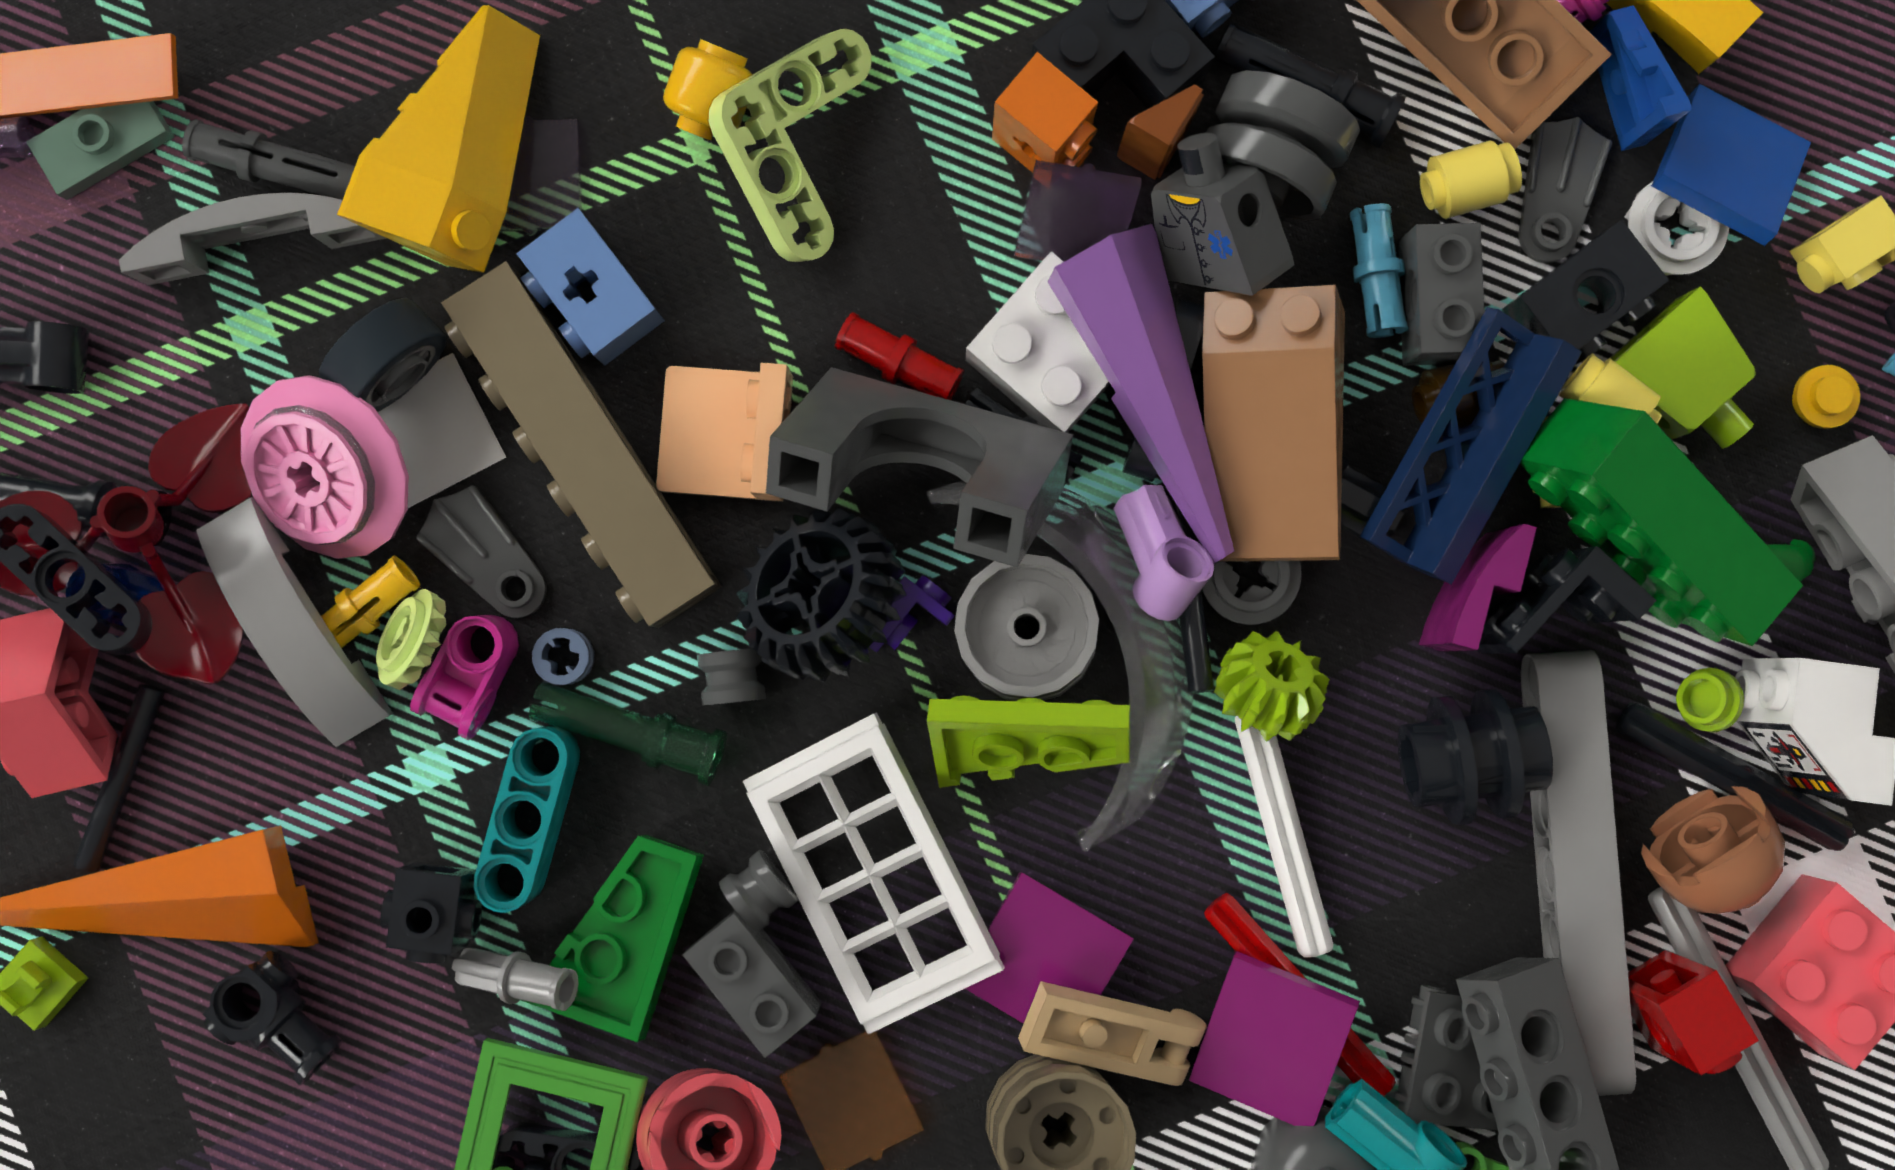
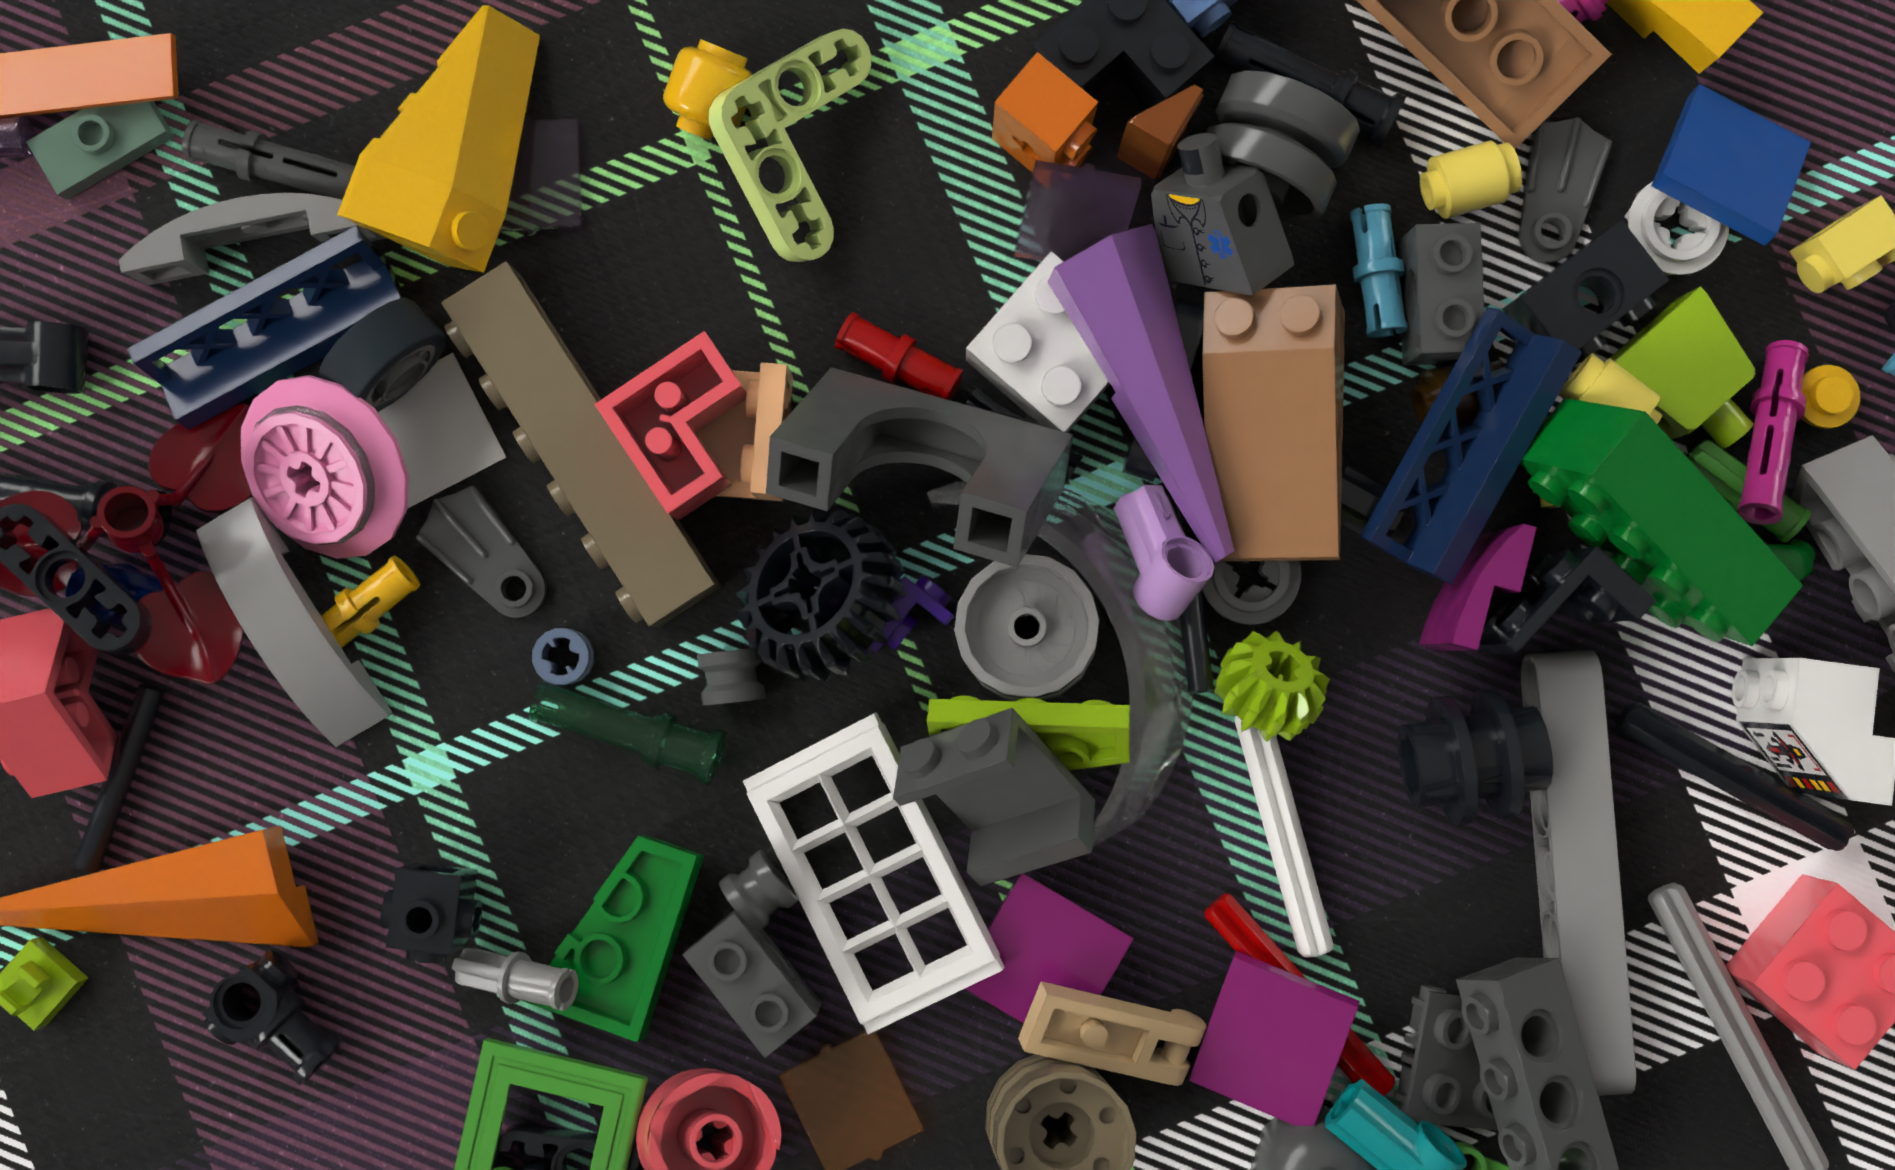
(278, 333): none -> dark blue fence
(410, 639): yellowish green gear -> none
(459, 683): dark pink piece -> none
(505, 839): teal beam -> none
(565, 259): medium blue brick -> none
(660, 418): none -> coral brick
(1006, 790): none -> dark grey panel
(1637, 80): blue wing -> none
(1688, 1013): red brick -> none
(1710, 699): lime plate -> none
(1717, 851): nougat cylinder -> none
(1728, 478): none -> bright green axle
(1776, 410): none -> dark pink pin

